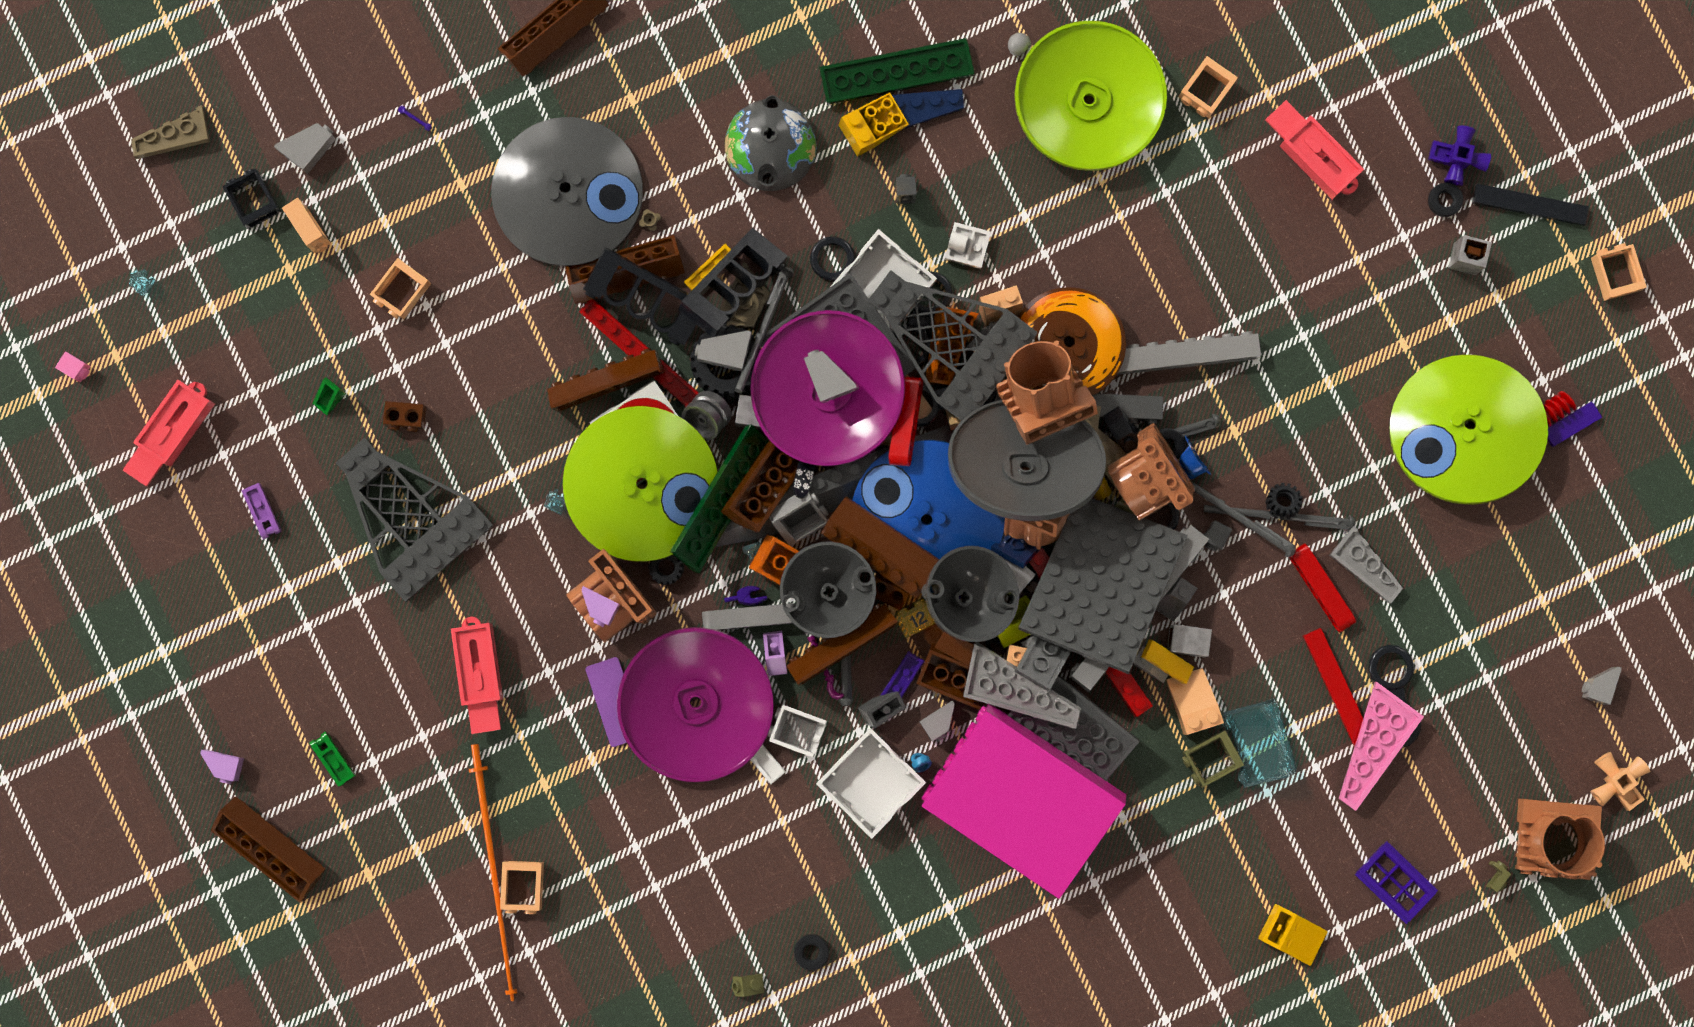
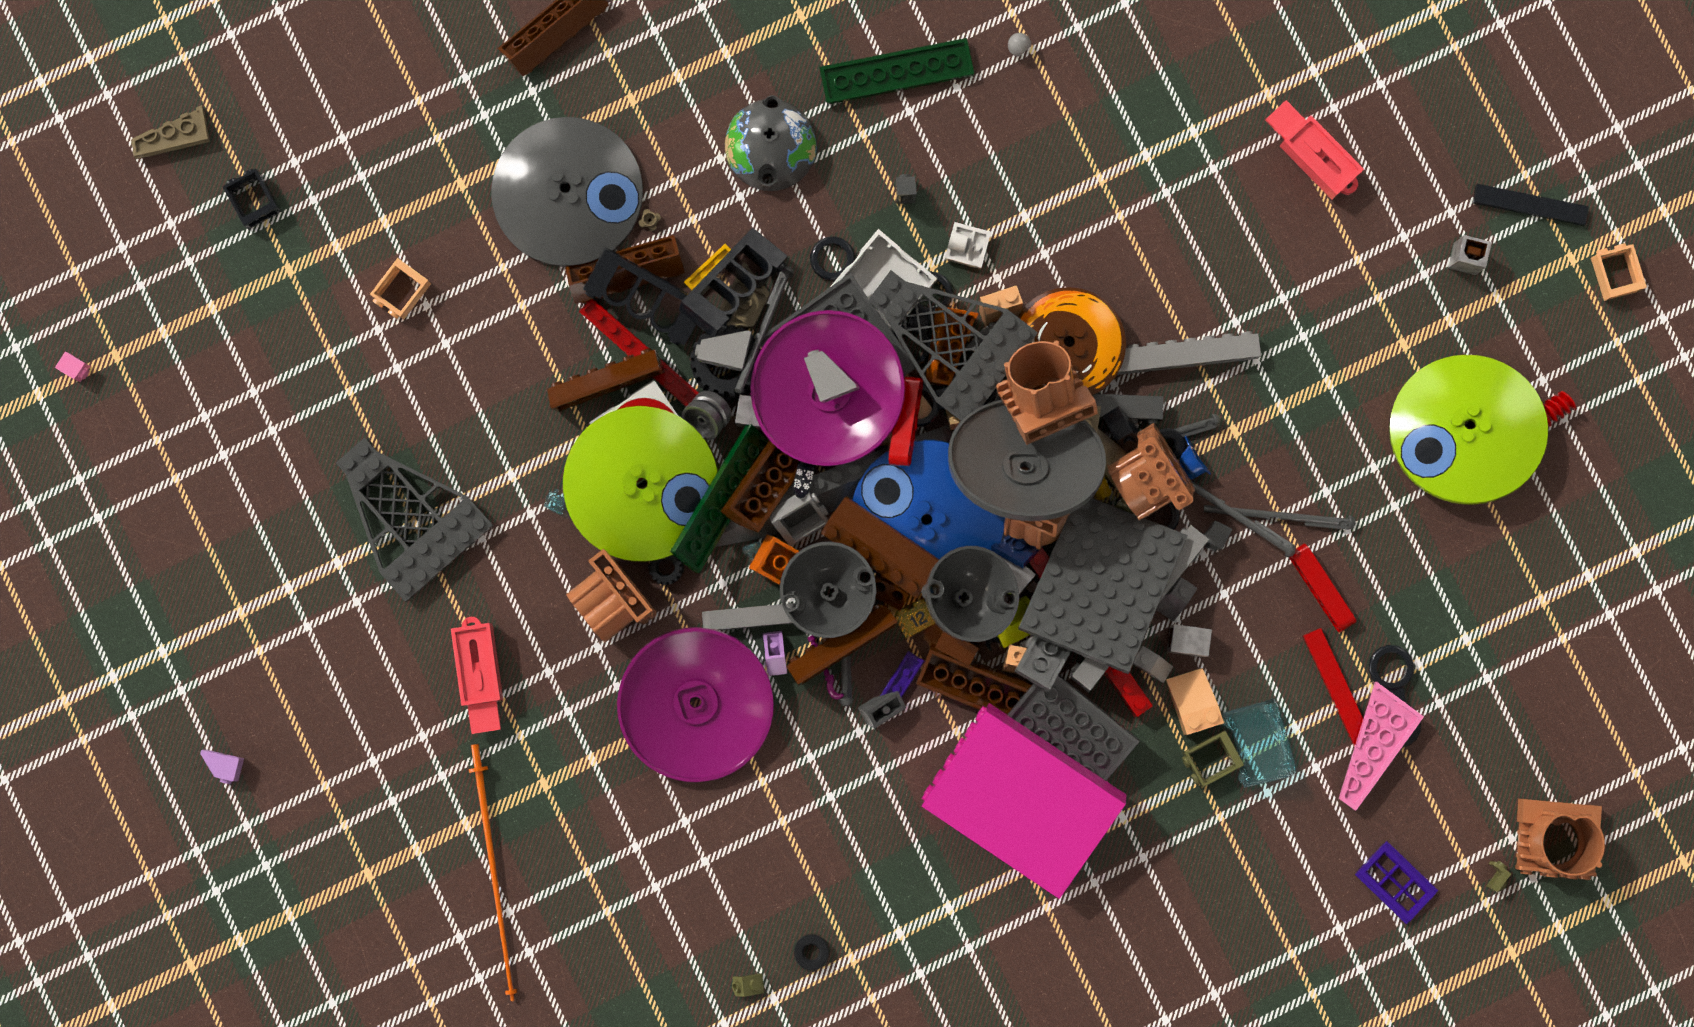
(140, 283): clear light blue tile -> none
(169, 430): coral piece -> none
(261, 510): medium lavender plate -> none
(267, 849): reddish brown slope -> none
(306, 226): light nougat window -> none
(307, 146): light grey slope -> none
(328, 396): green slope -> none
(332, 759): green plate -> none
(402, 110): dark purple hinge -> none
(405, 411): reddish brown brick -> none
(522, 866): light nougat window -> none
(600, 607): lavender slope -> none
(605, 683): medium lavender piece -> none
(744, 598): dark purple hand -> none
(767, 765): white tile -> none
(797, 730): window -> none
(871, 783): white tile -> none
(872, 124): yellow slope -> none
(922, 762): dark azure tile -> none
(929, 105): dark blue wing -> none
(938, 722): light grey slope -> none
(995, 683): light grey wing -> none
(1095, 62): lime dish -> none
(1167, 661): yellow tile -> none
(1217, 72): light nougat window -> none
(1290, 493): black tyre -> none
(1292, 934): yellow slope -> none
(1361, 561): light grey wing -> none
(1437, 208): black tyre -> none
(1459, 155): dark purple brick -> none
(1573, 423): dark purple tile -> none
(1602, 686): light grey slope -> none
(1620, 781): light nougat brick -> none

